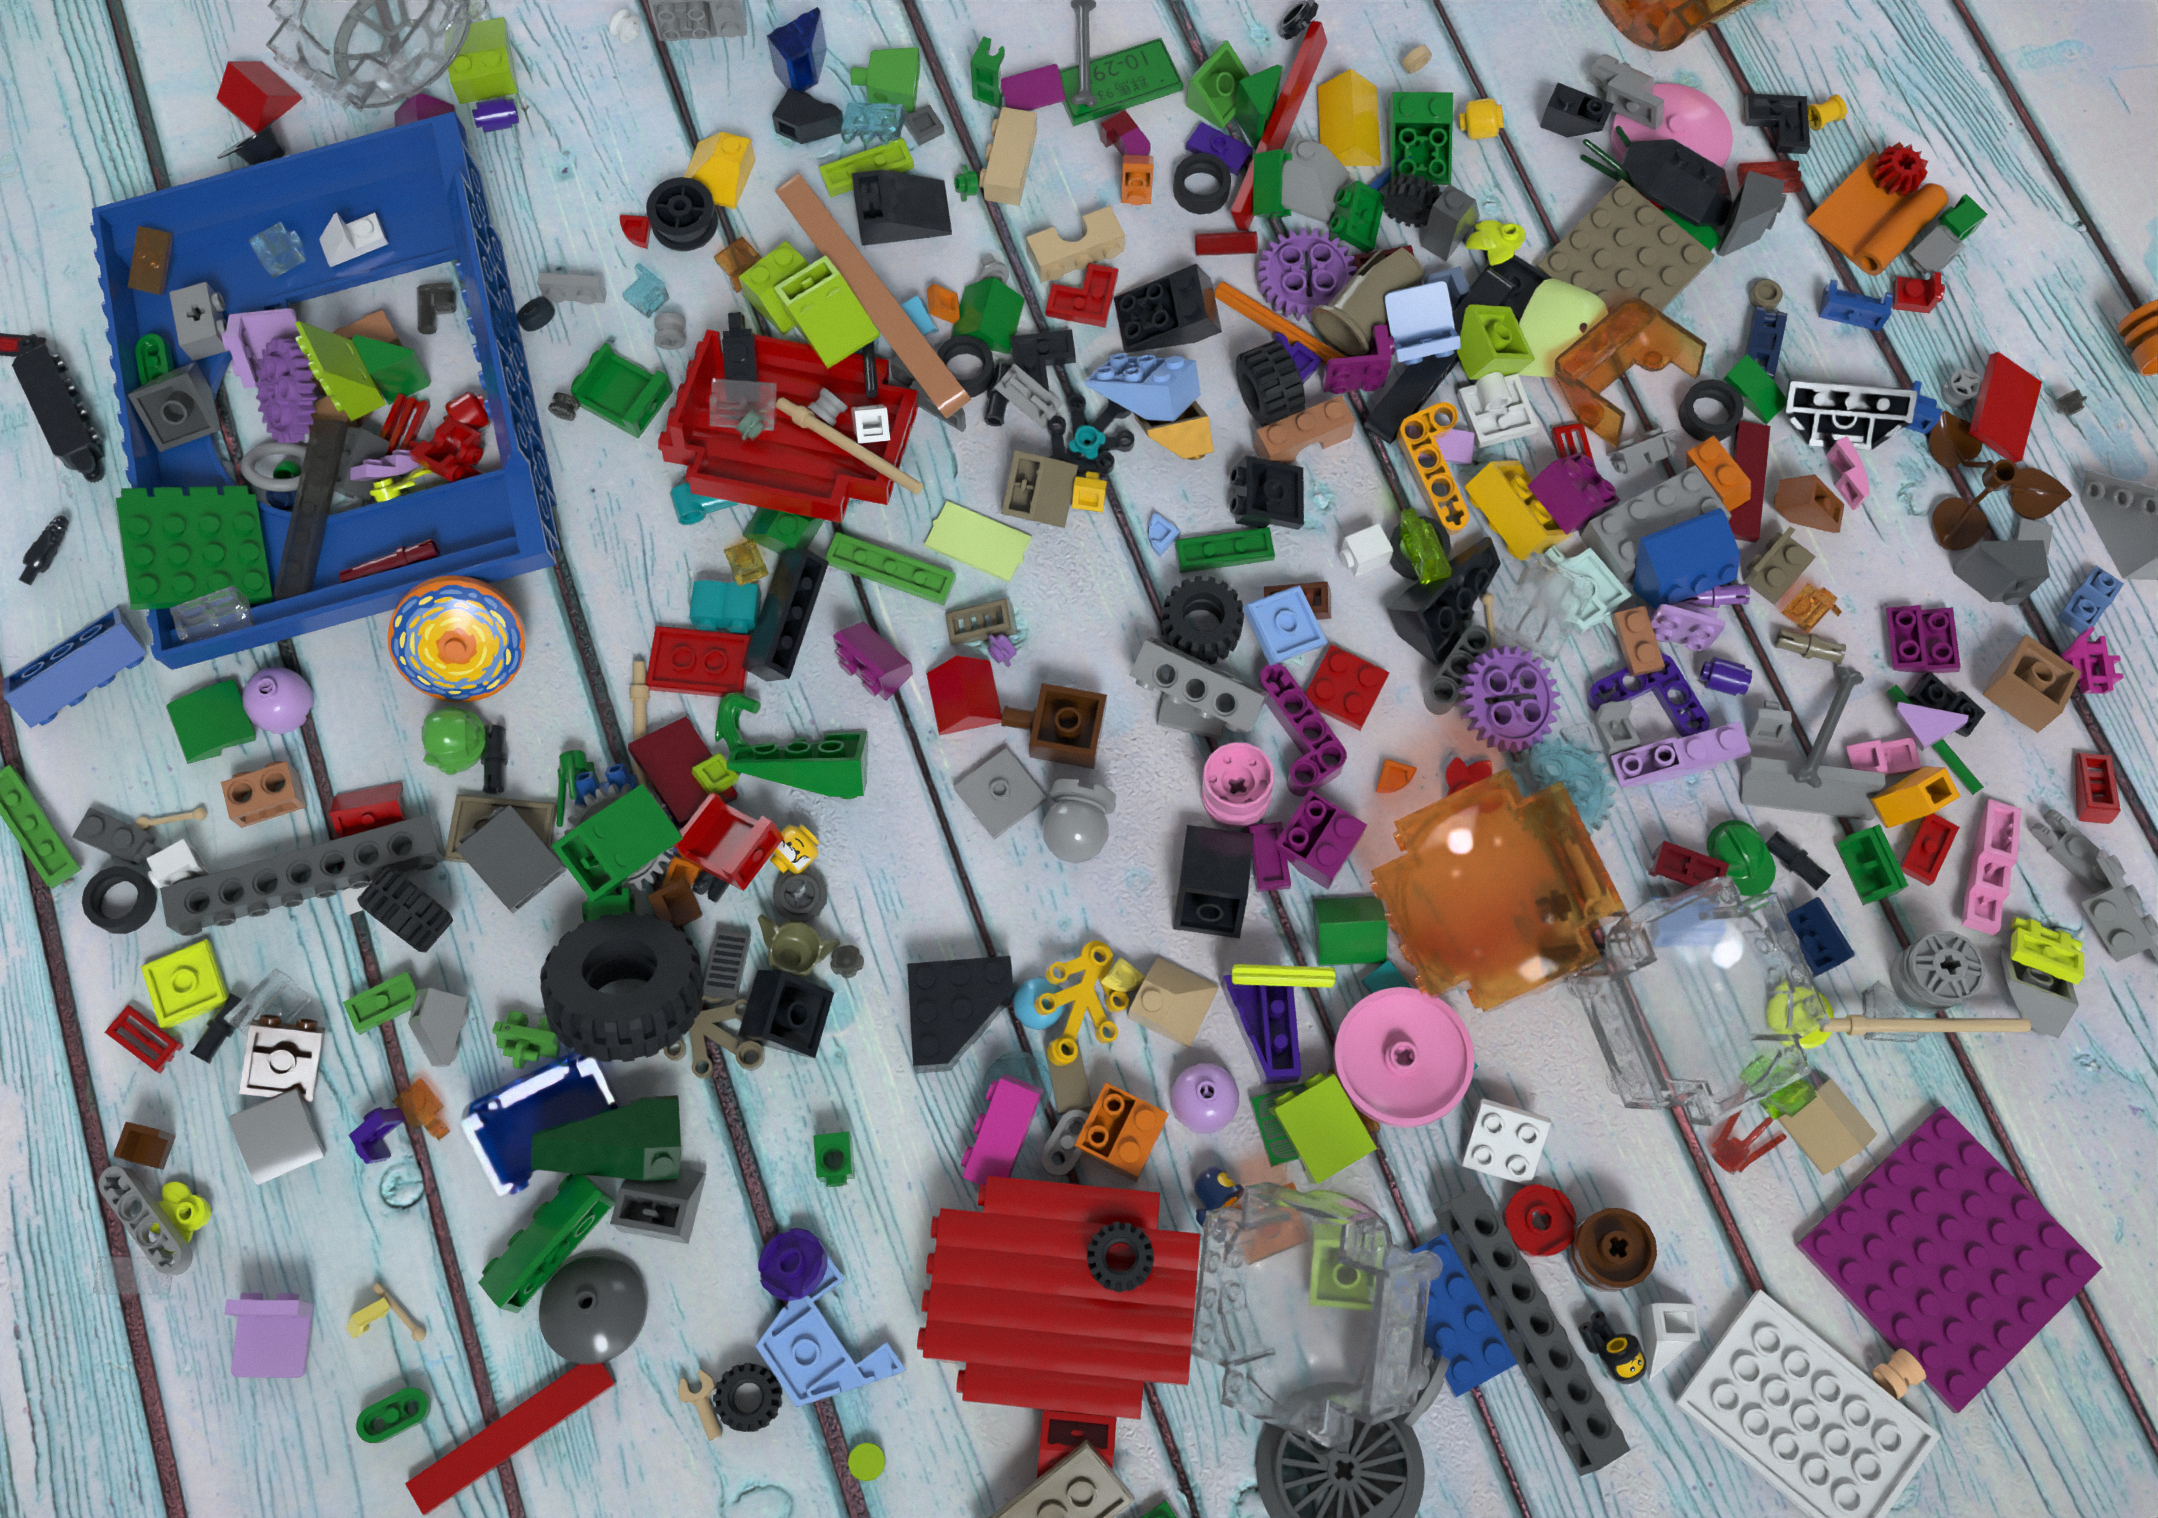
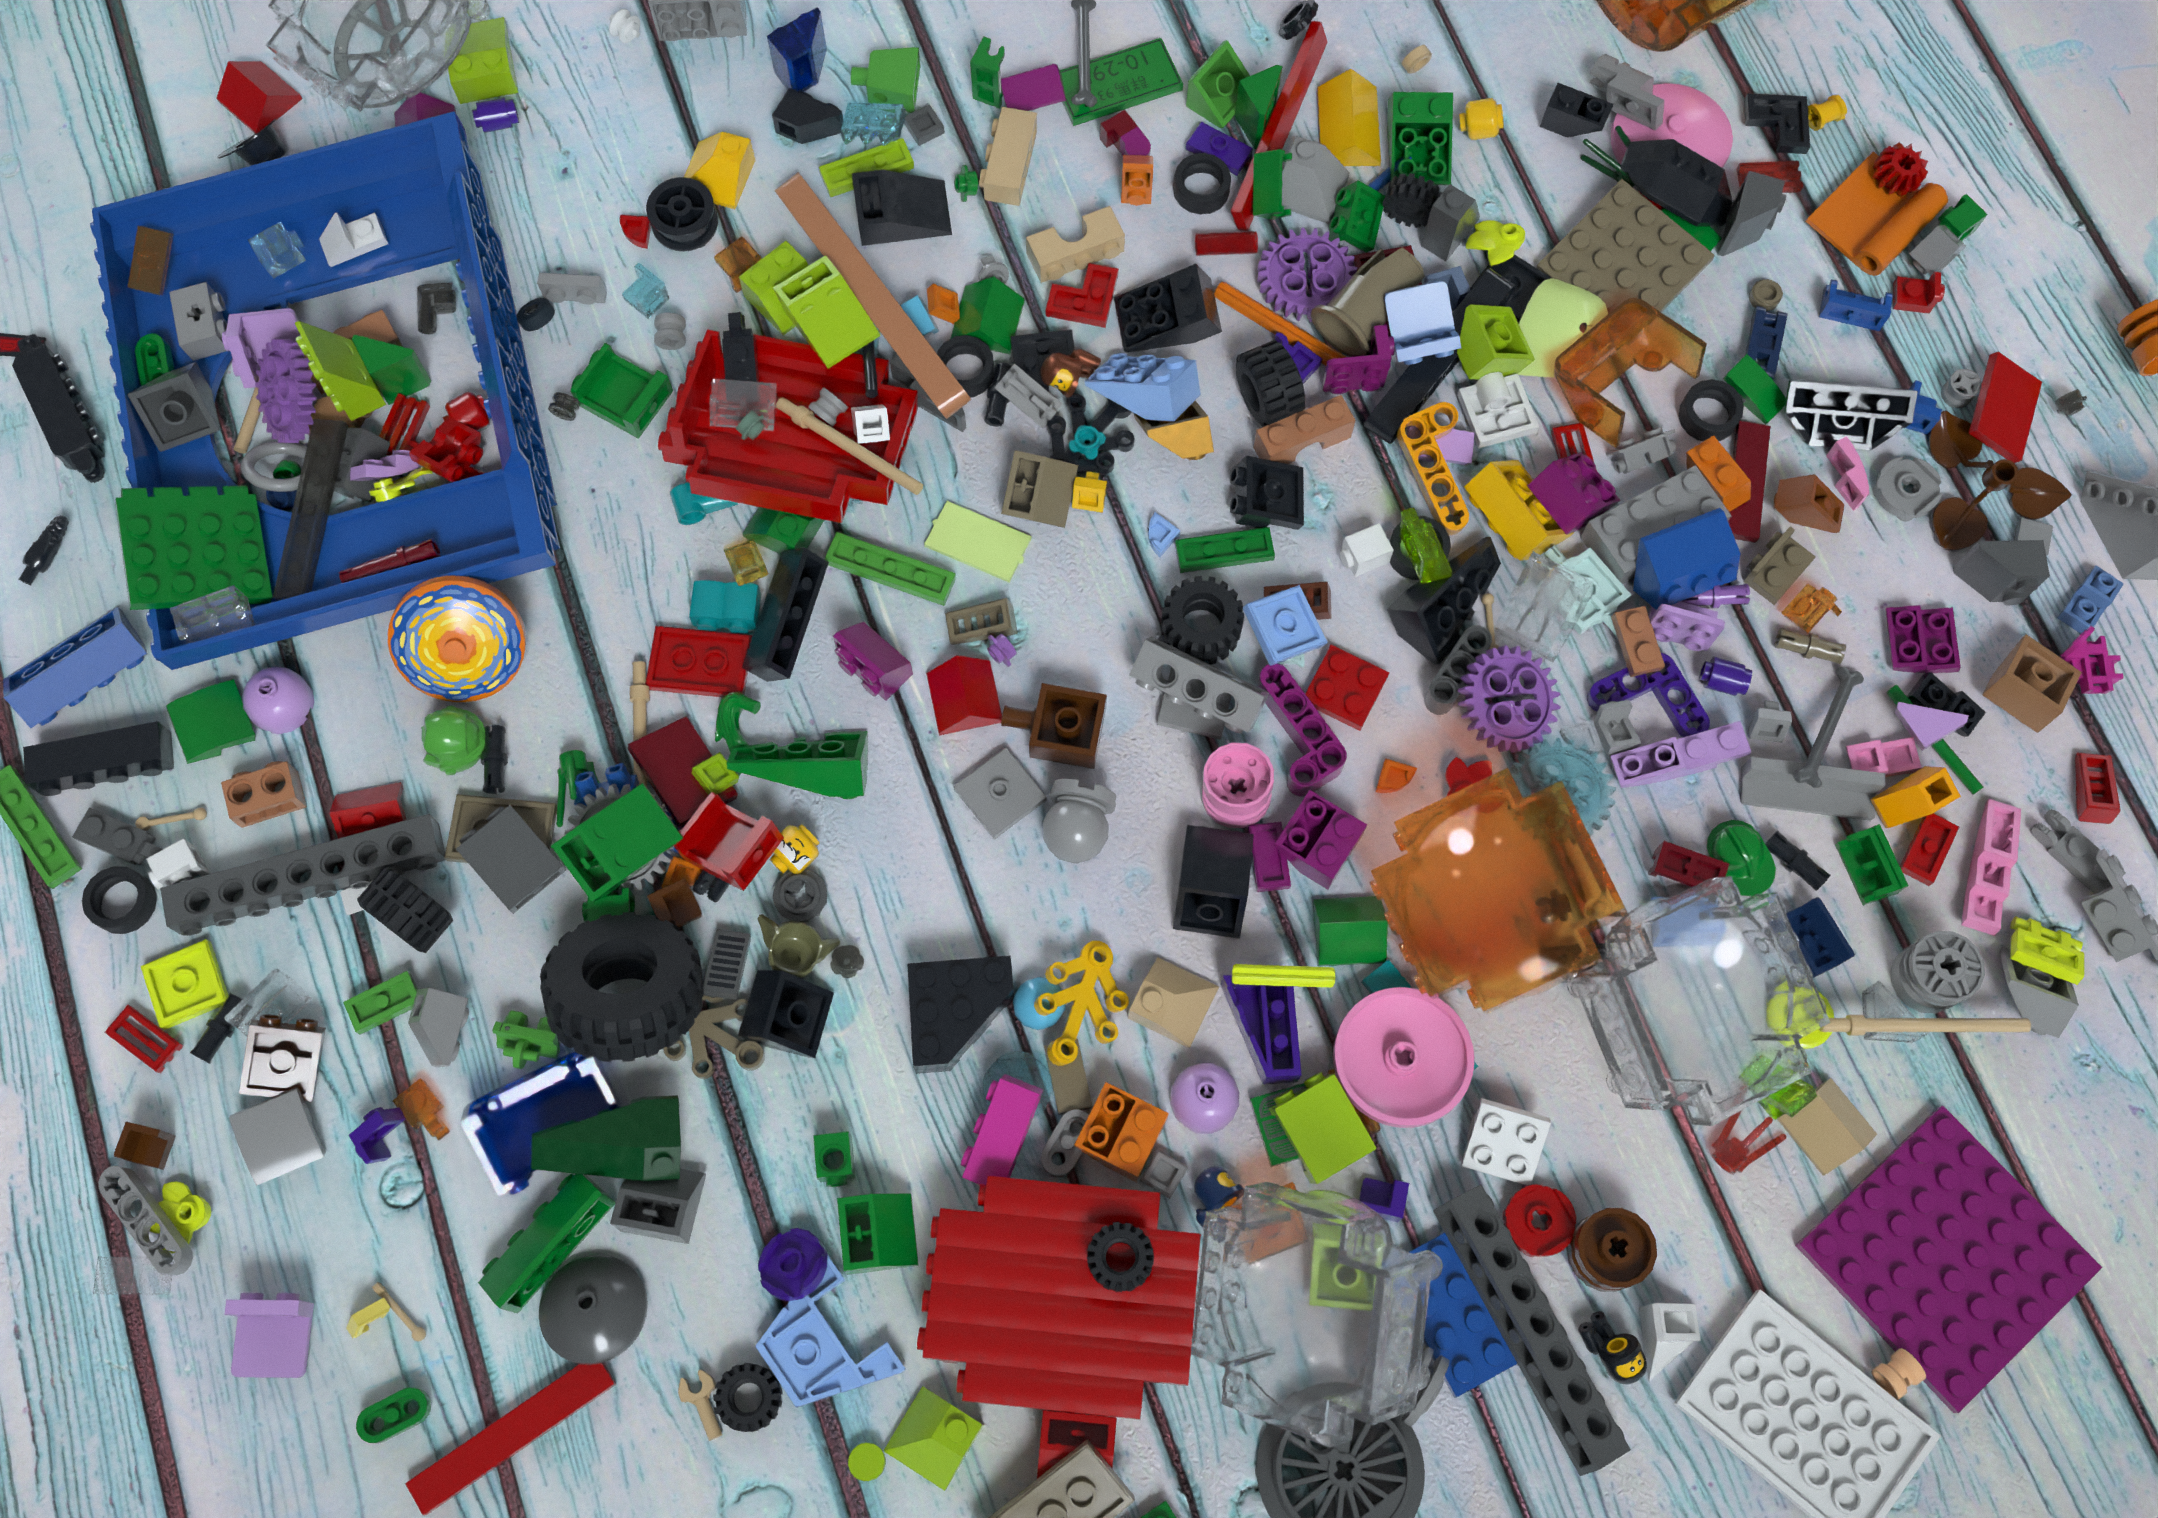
(98, 758): none -> black brick
(249, 424): none -> tan bar
(877, 1232): none -> green slope
(933, 1438): none -> lime slope
(1064, 371): none -> copper piece
(1123, 977): light yellow tile -> none
(1164, 1173): none -> light grey tile
(1385, 1198): none -> dark purple panel
(1901, 503): none -> light grey plate

